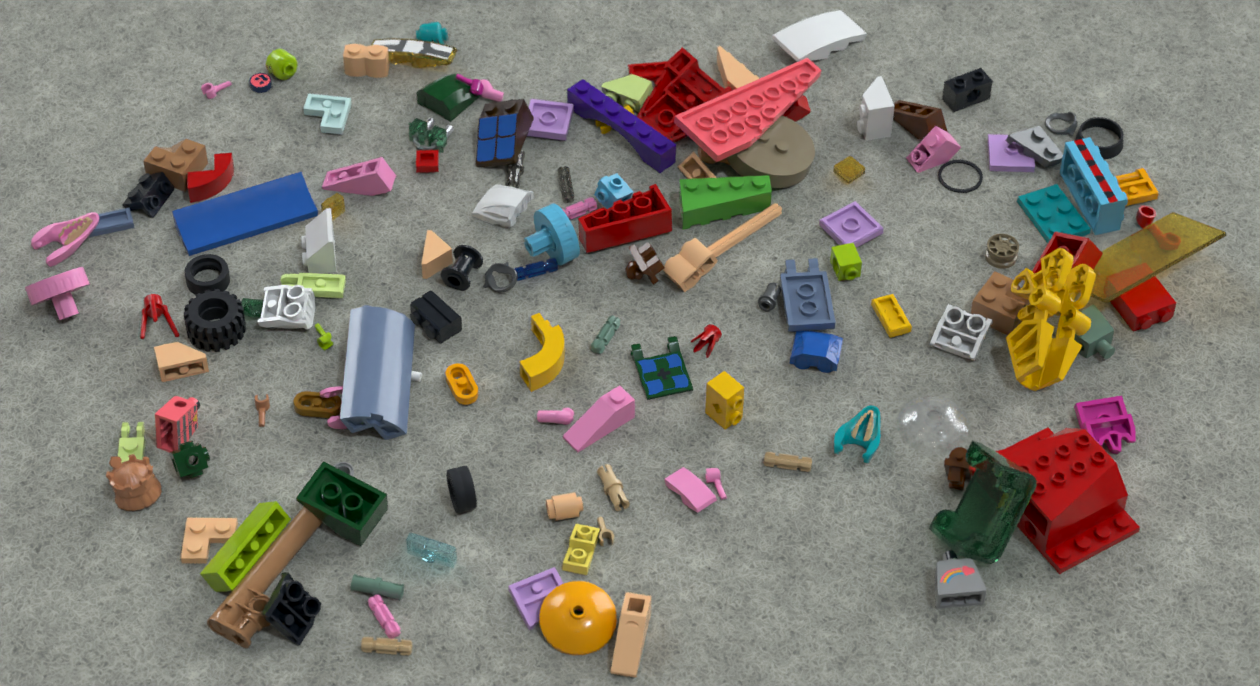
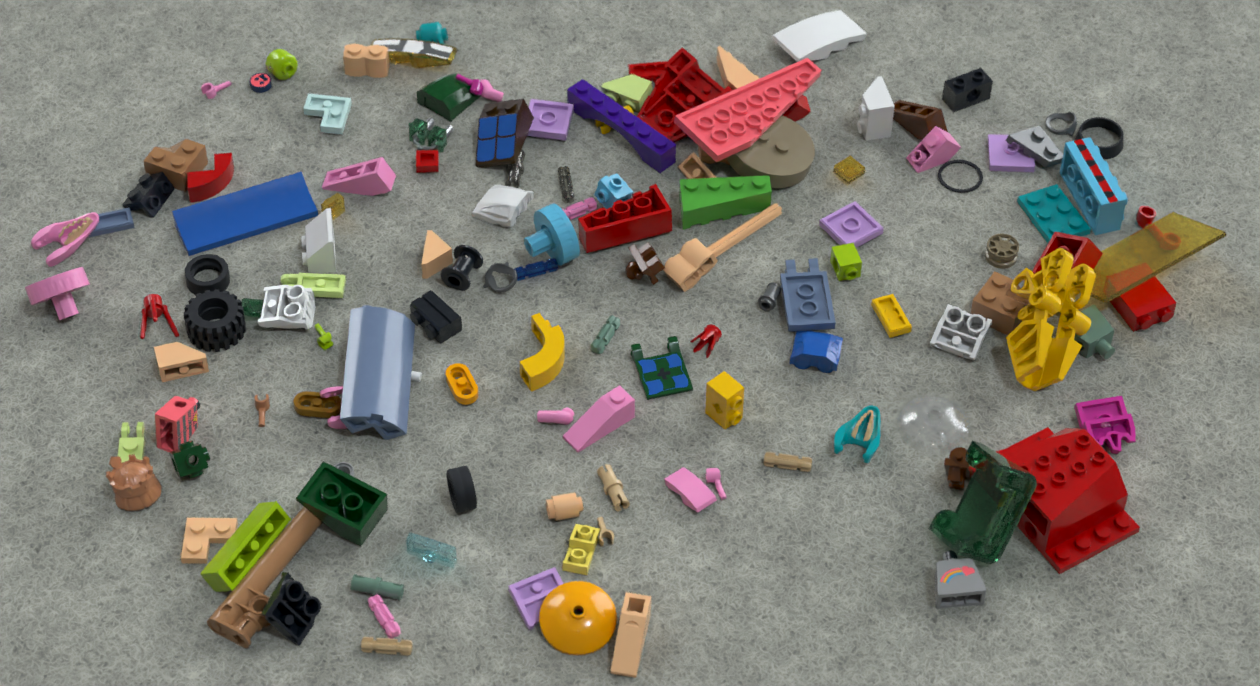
(1137, 187): light orange plate -> none

